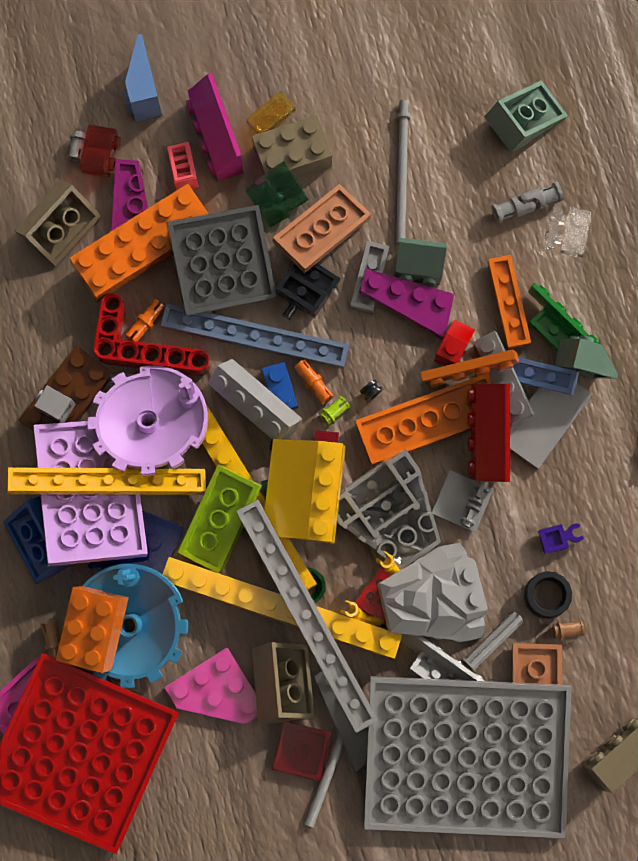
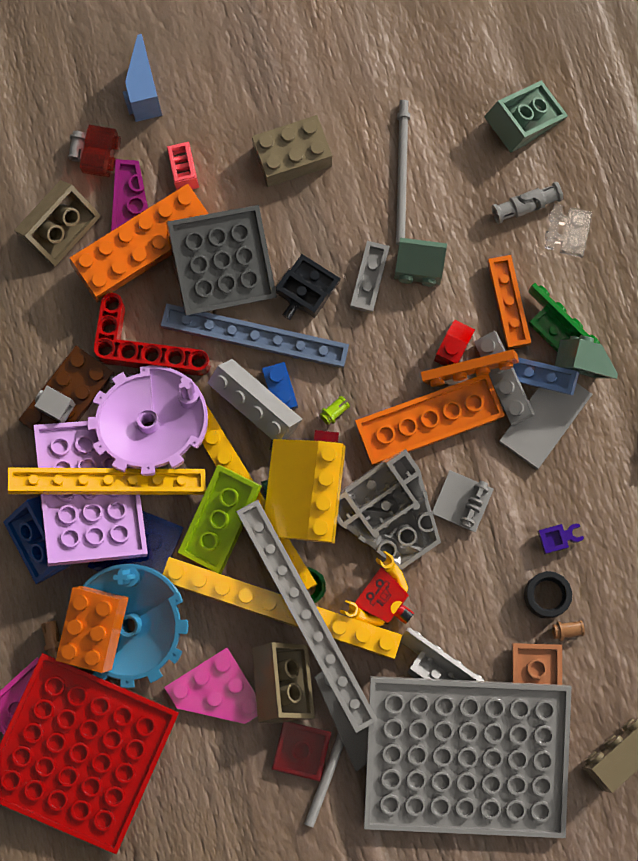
(145, 321): orange pin -> none
(214, 128): dark pink slope -> none
(271, 113): clear yellow plate -> none
(277, 194): clear green slope -> none
(313, 382): orange pin -> none
(321, 228): nougat plate -> none
(371, 390): black bush -> none
(419, 303): magenta wing -> none
(436, 597): light grey wedge -> none
(489, 432): red slope -> none
(493, 641): light grey axle -> none

